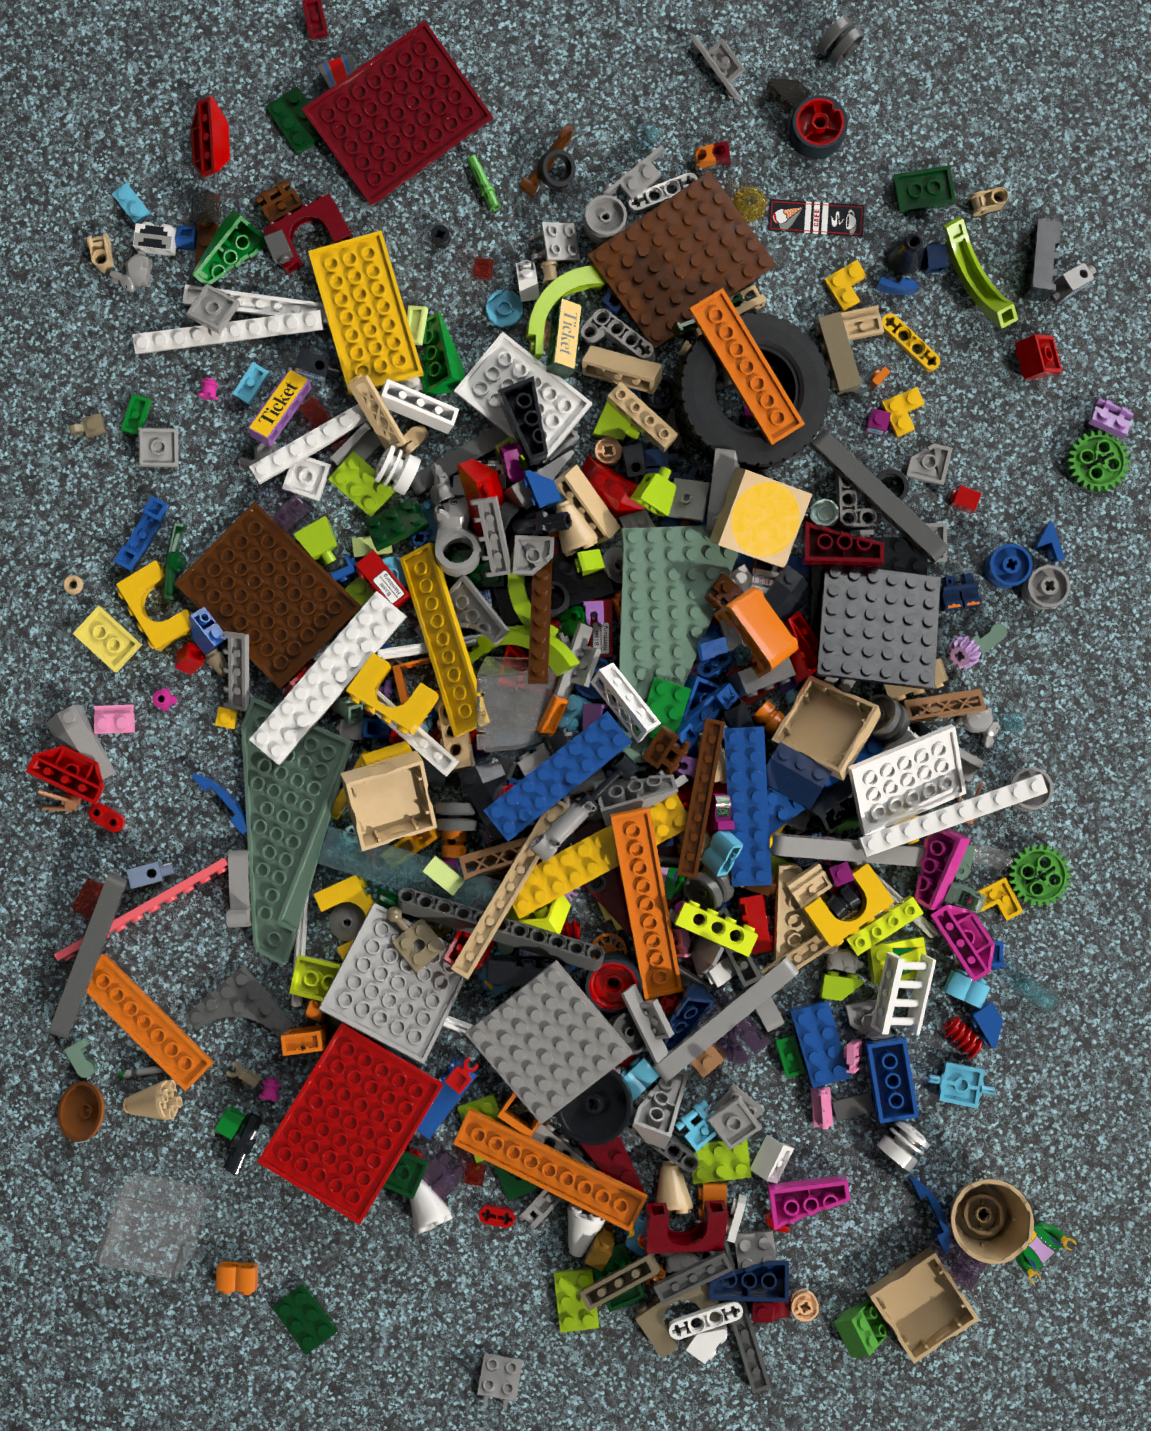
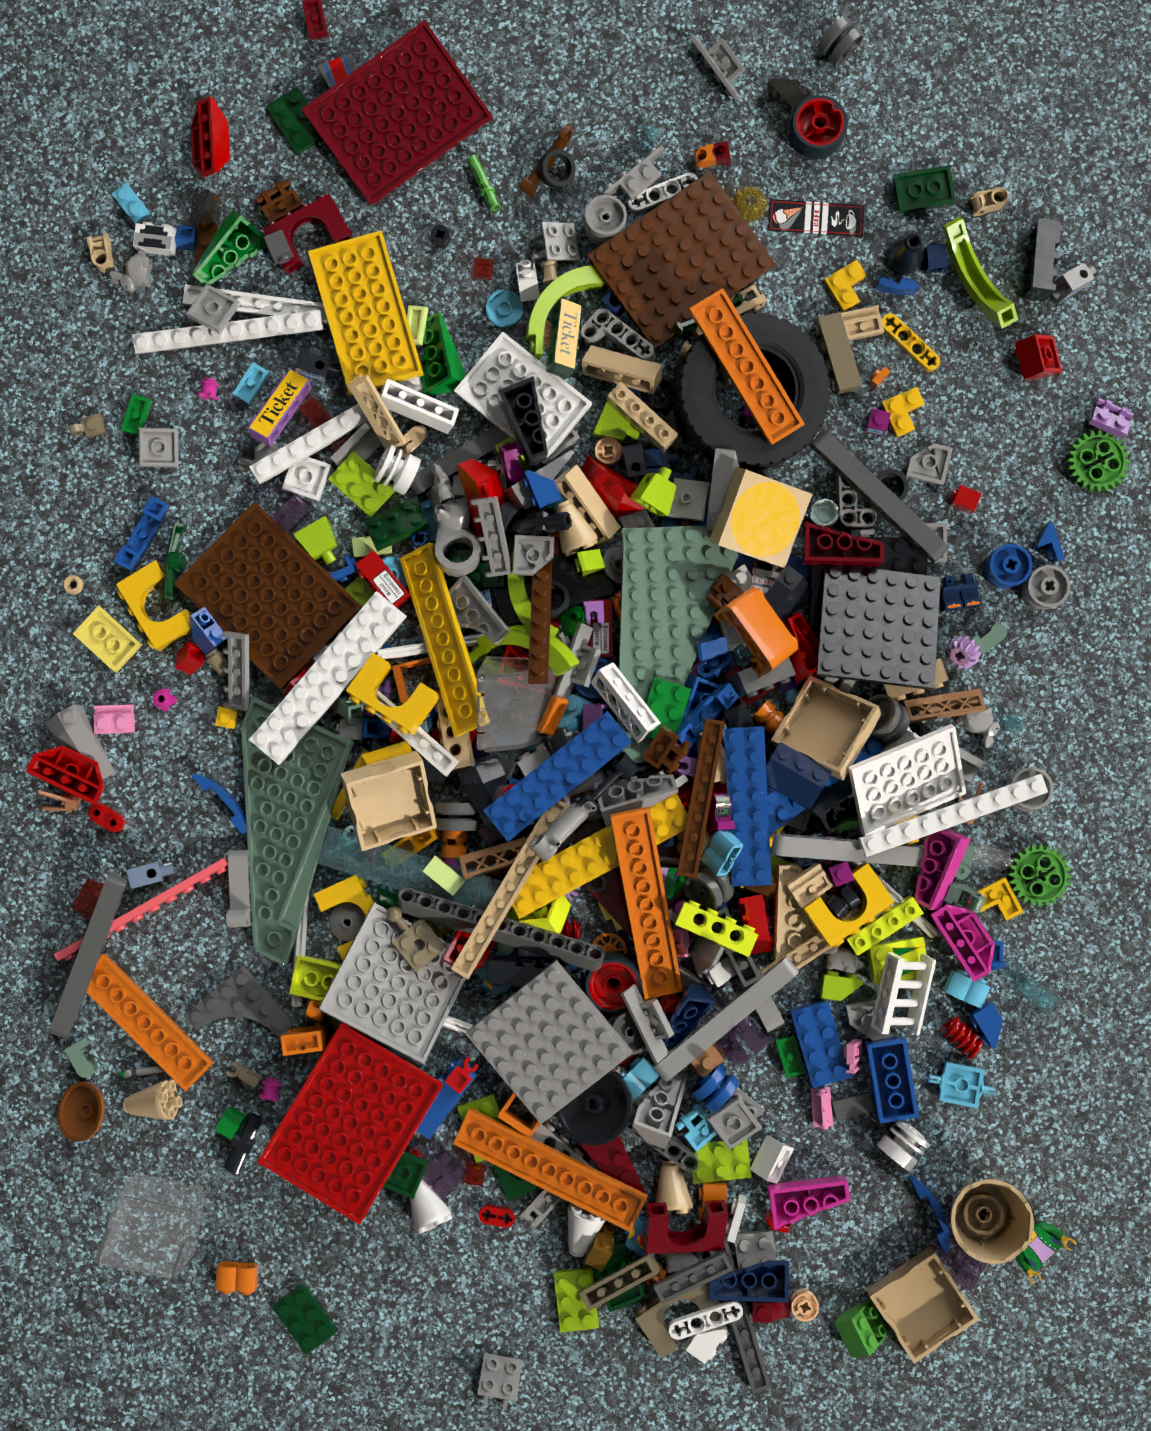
(715, 1088): none -> blue wheel

